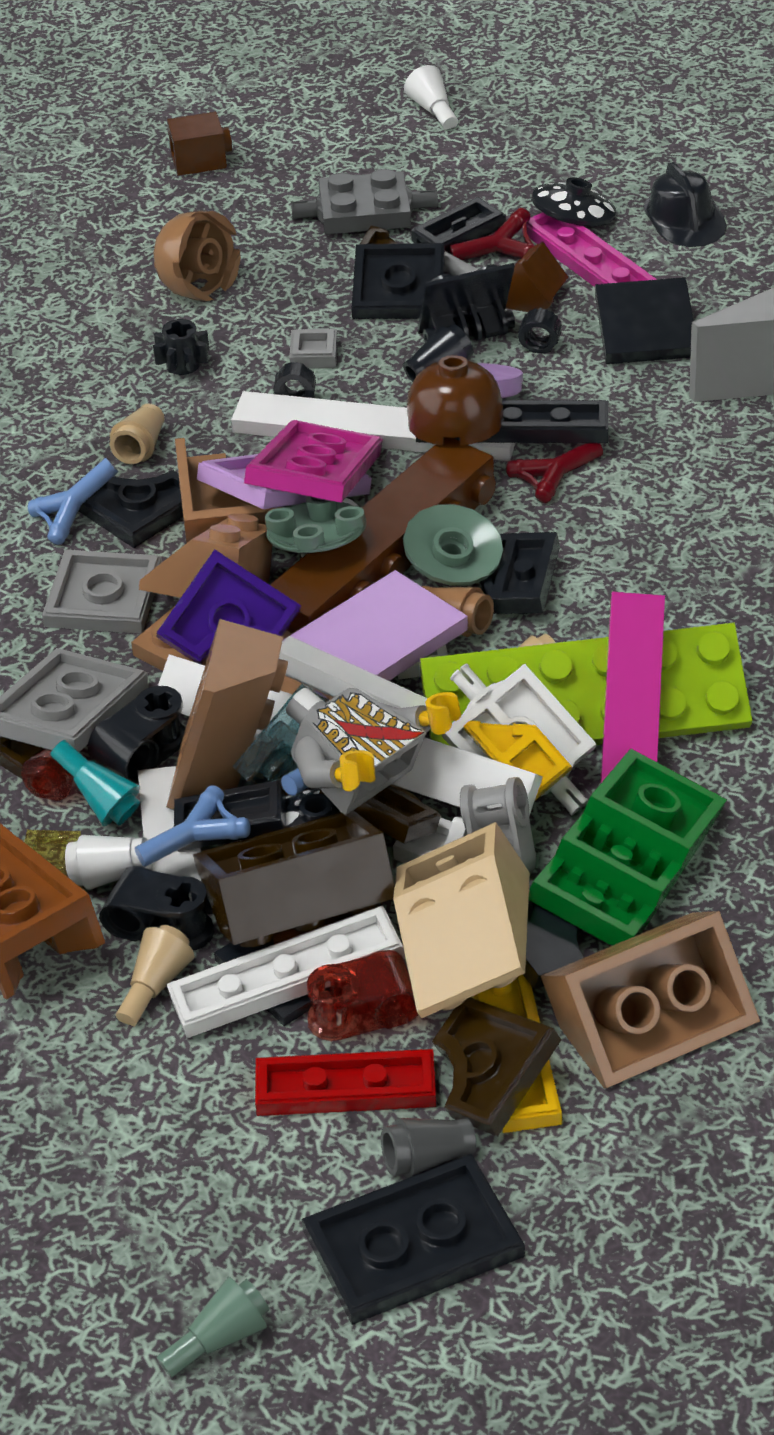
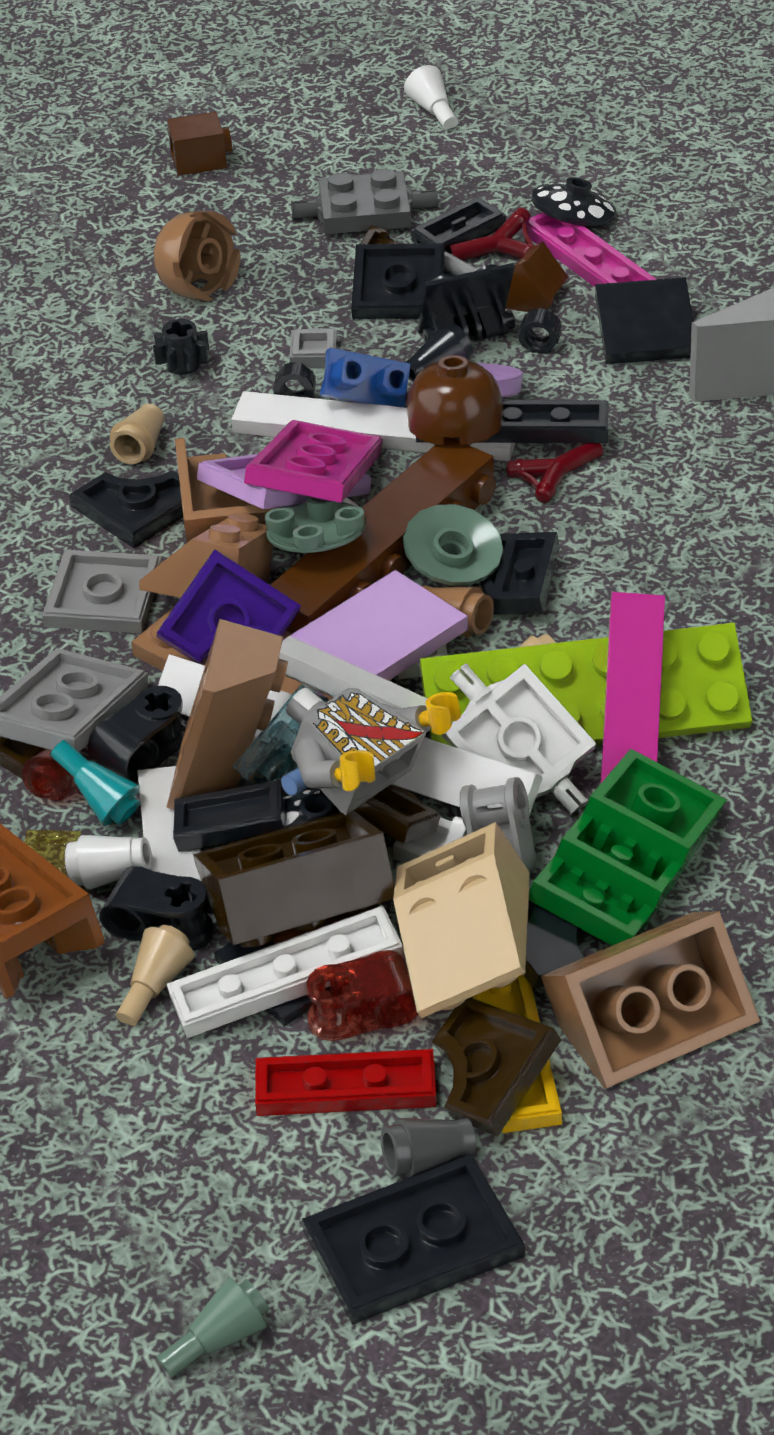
(68, 502): medium blue piece -> none
(195, 828): medium blue piece -> none
(364, 378): none -> blue hips
(521, 747): yellow tile -> none
(684, 208): black piece -> none

